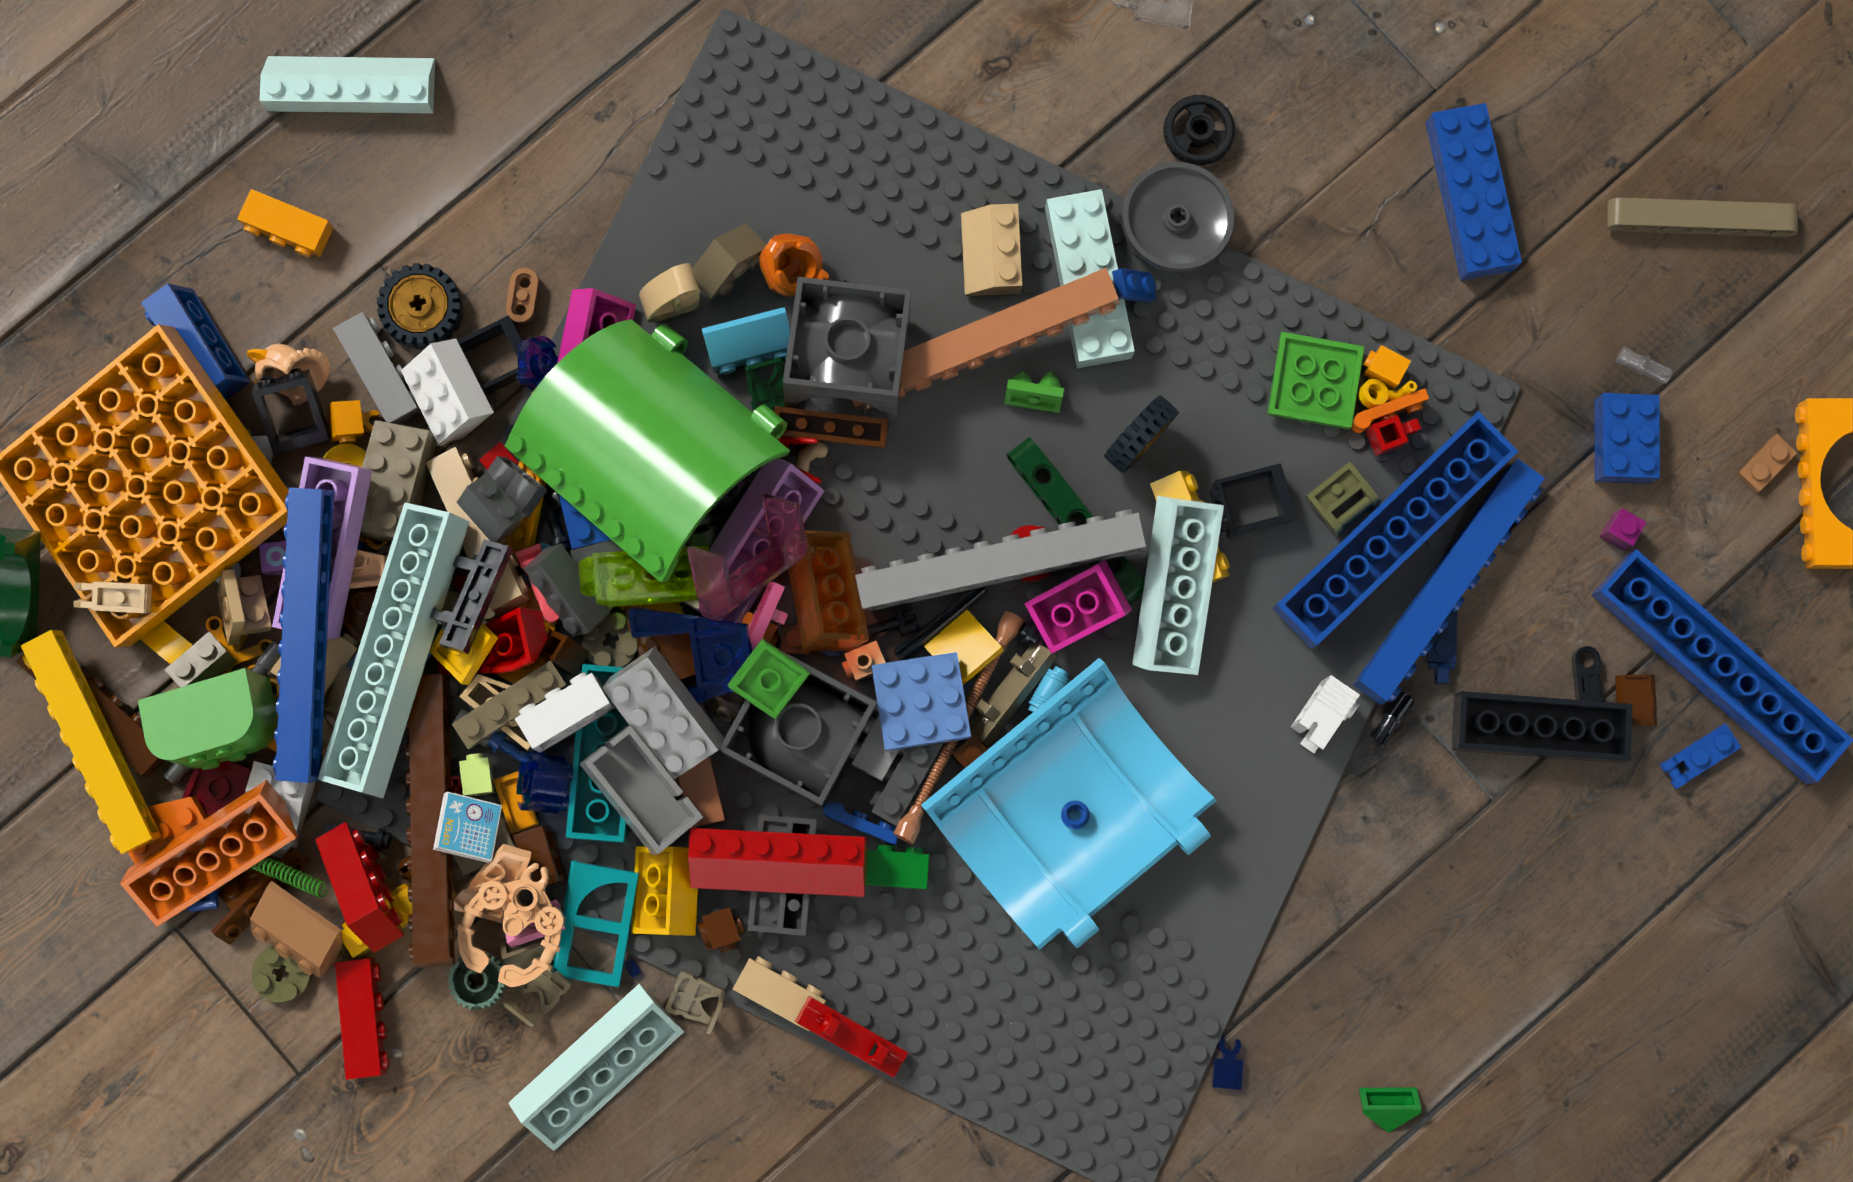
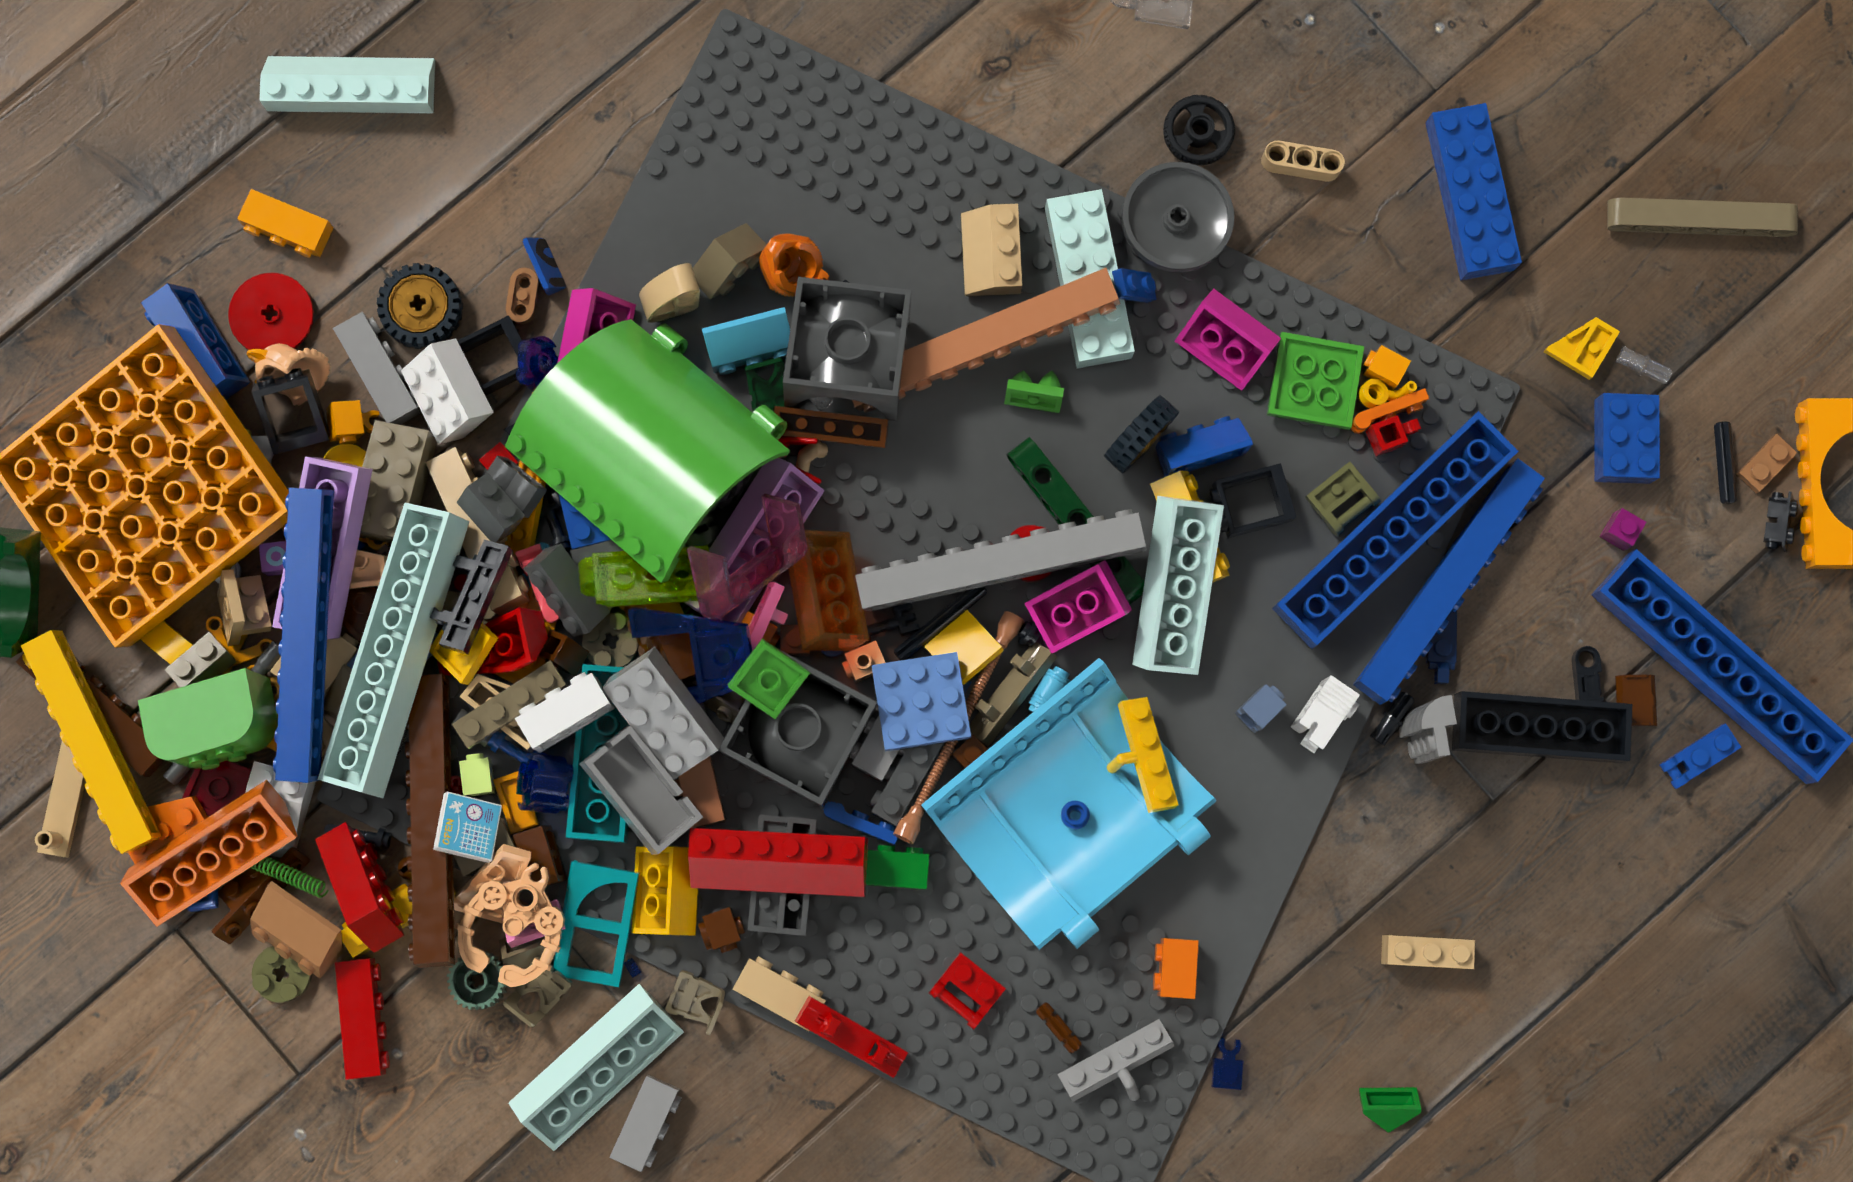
(62, 807): none -> tan piece
(116, 597): tan hinge -> none
(256, 298): none -> red piece
(544, 265): none -> blue slope
(646, 1123): none -> light grey brick
(974, 983): none -> red plate
(1058, 1027): none -> reddish brown axle
(1117, 1062): none -> light grey plate
(1146, 755): none -> yellow plate
(1176, 968): none -> orange brick
(1203, 446): none -> blue slope
(1227, 339): none -> dark pink slope
(1261, 708): none -> sand blue brick
(1315, 155): none -> tan beam
(1428, 729): none -> light grey brick
(1428, 952): none -> tan brick
(1584, 347): none -> yellow wing
(1725, 462): none -> black axle
(1780, 532): none -> black hinge

